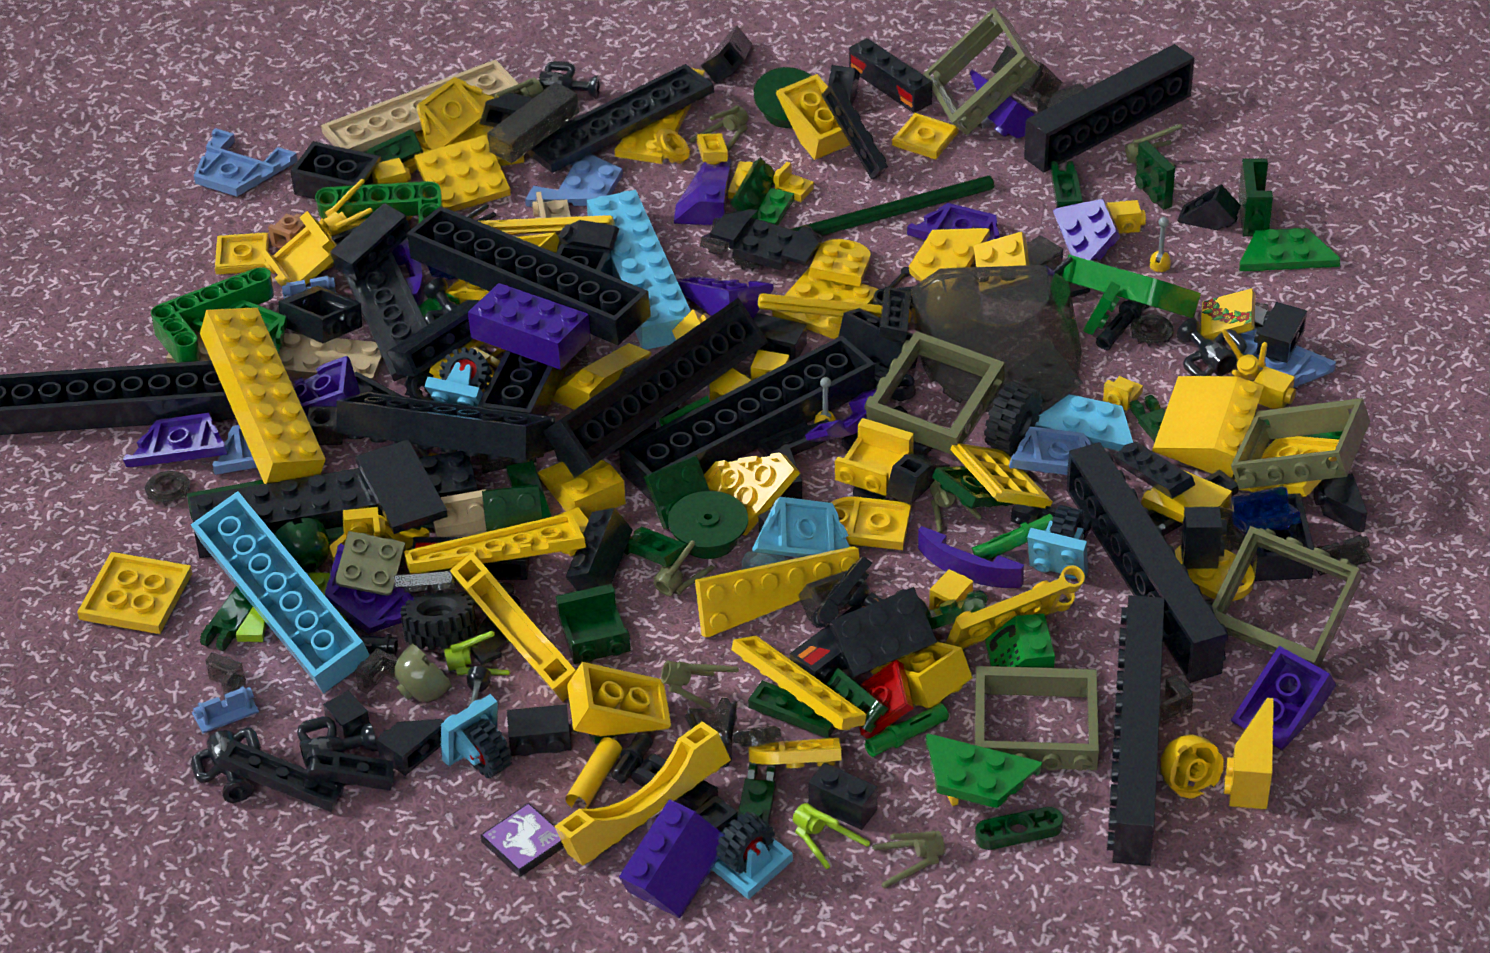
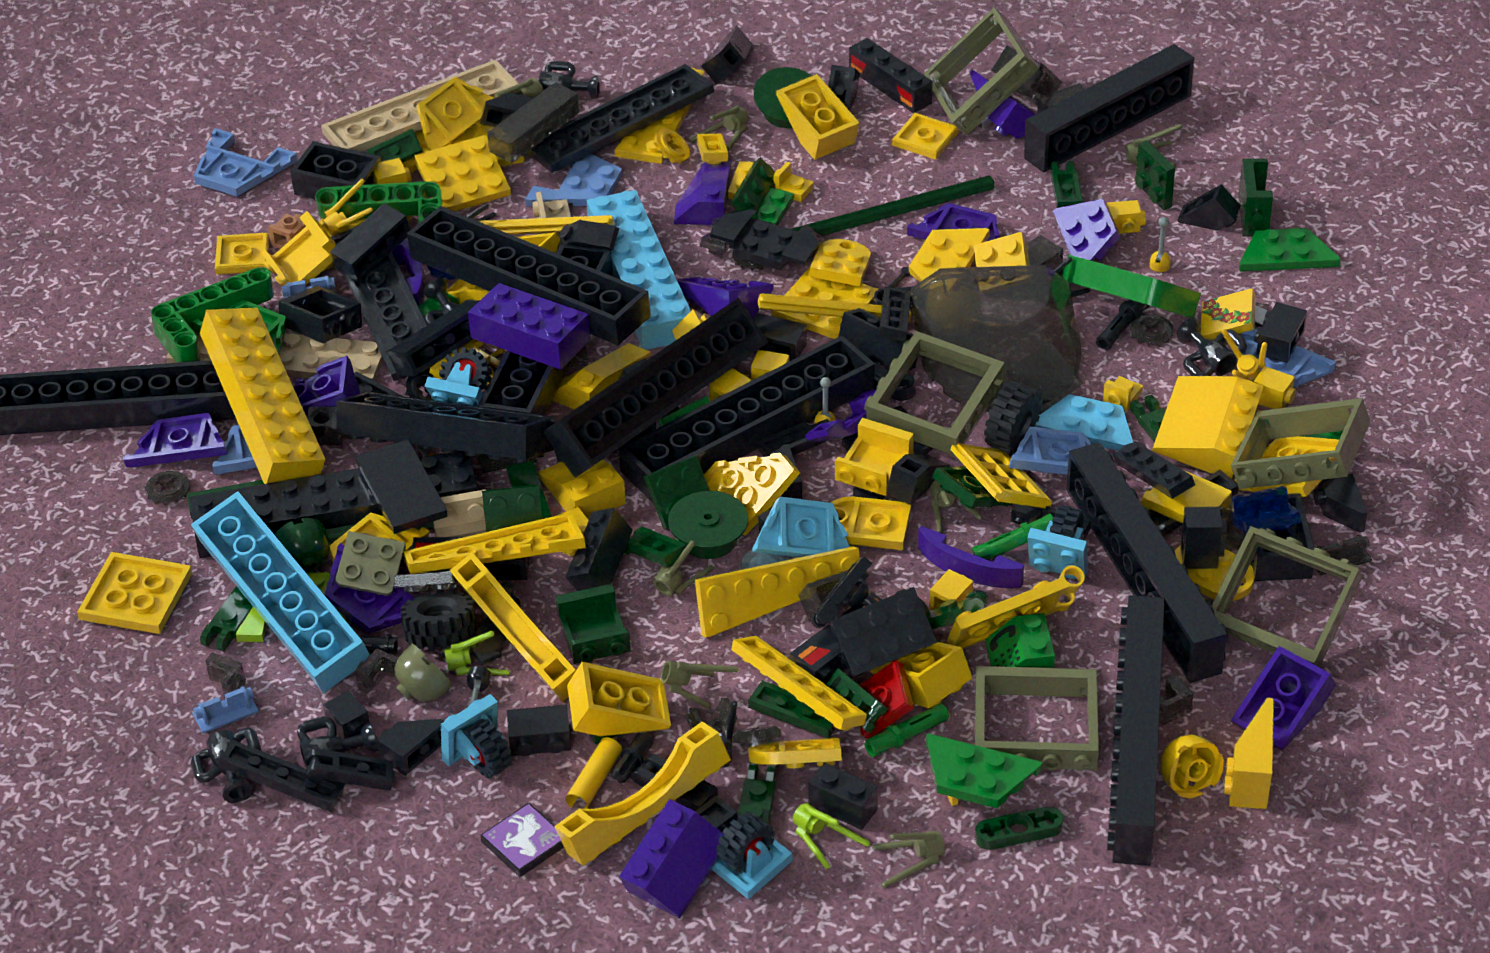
(363, 521): yellow bracket -> none
(854, 130): black plate -> none
(1099, 316): green plate -> none

